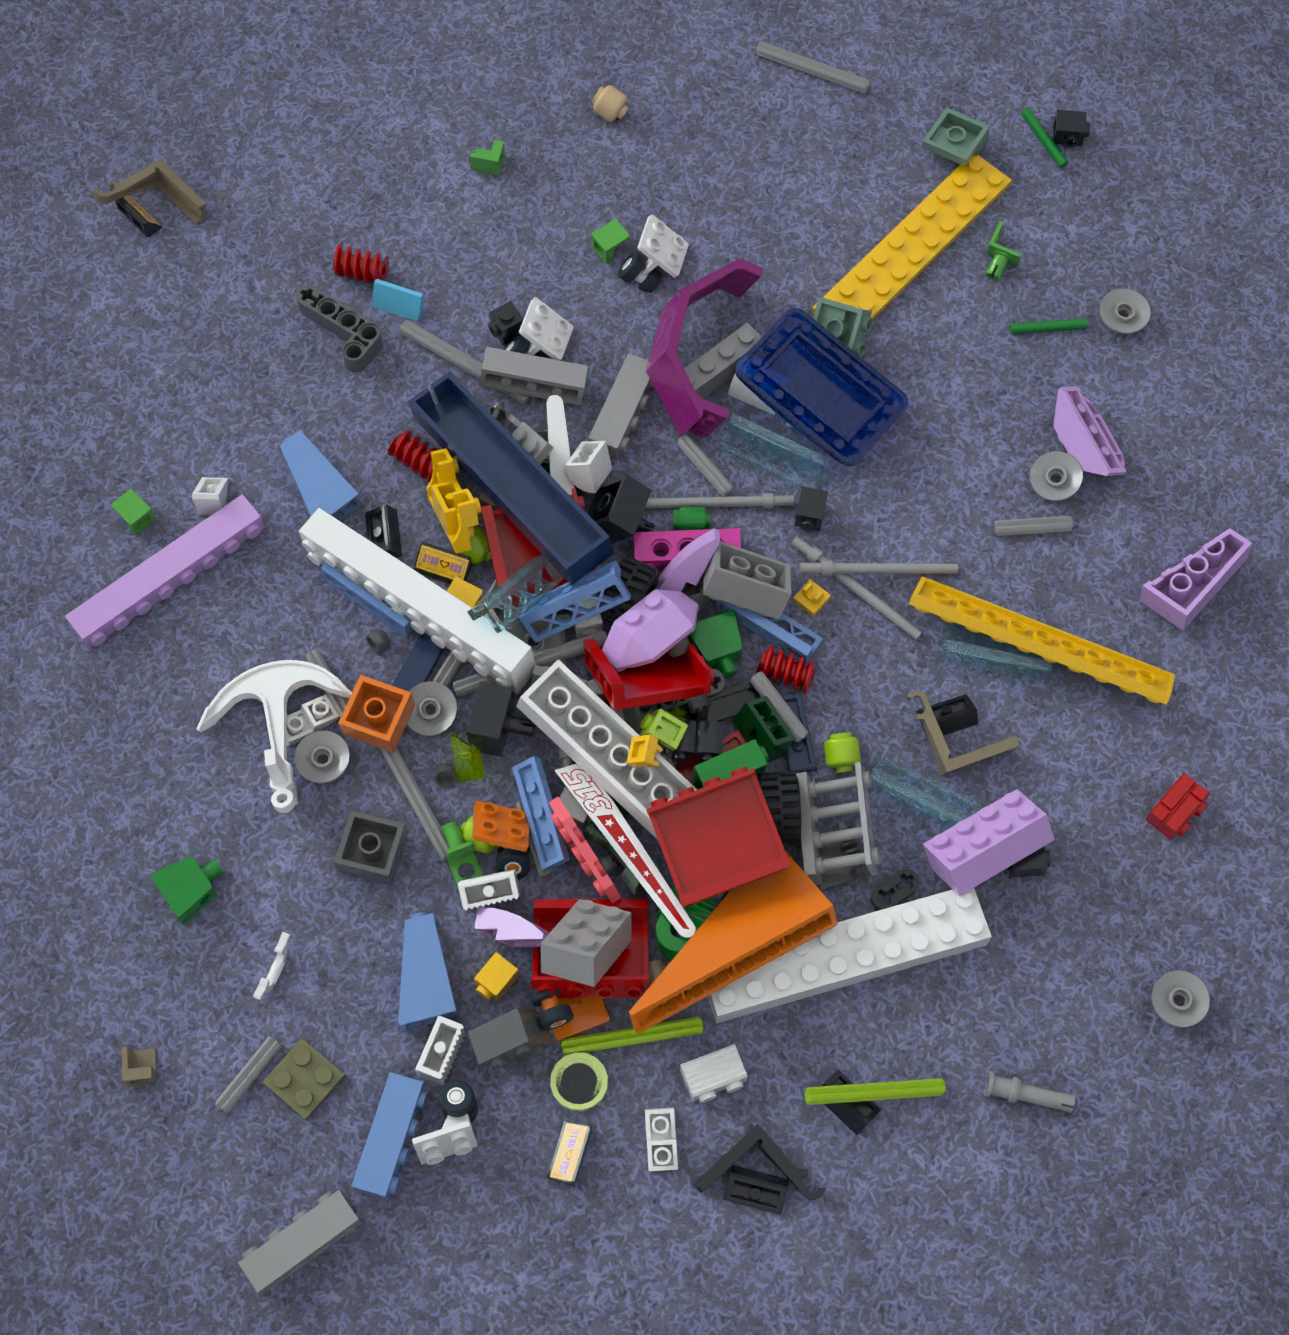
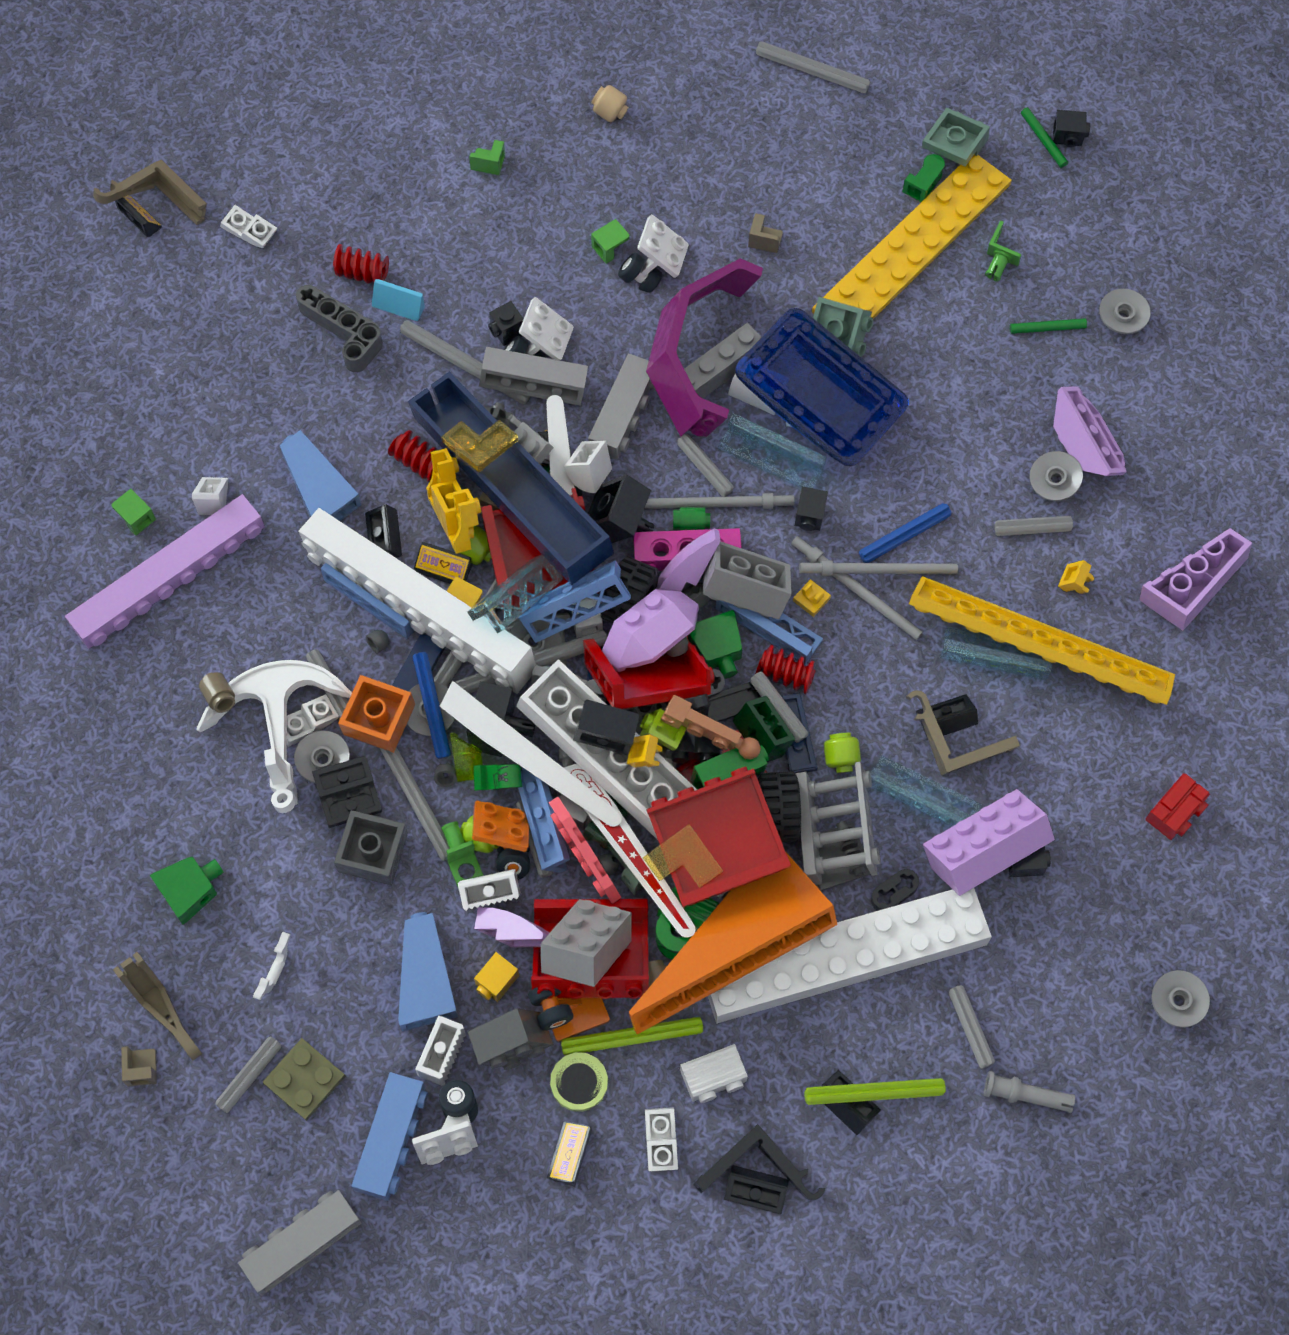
(155, 999): none -> dark tan hinge
(217, 692): none -> dark tan brick
(249, 228): none -> white slope
(346, 788): none -> black slope
(431, 705): none -> blue axle
(479, 449): none -> clear yellow plate
(497, 777): none -> green leg
(524, 753): none -> white sticker
(606, 727): none -> black panel
(680, 713): none -> nougat plate
(687, 850): none -> clear yellow plate
(764, 237): none -> dark tan panel
(905, 533): none -> blue axle
(927, 178): none -> green leg
(971, 1027): none -> light grey axle
(1075, 576): none -> yellow tile

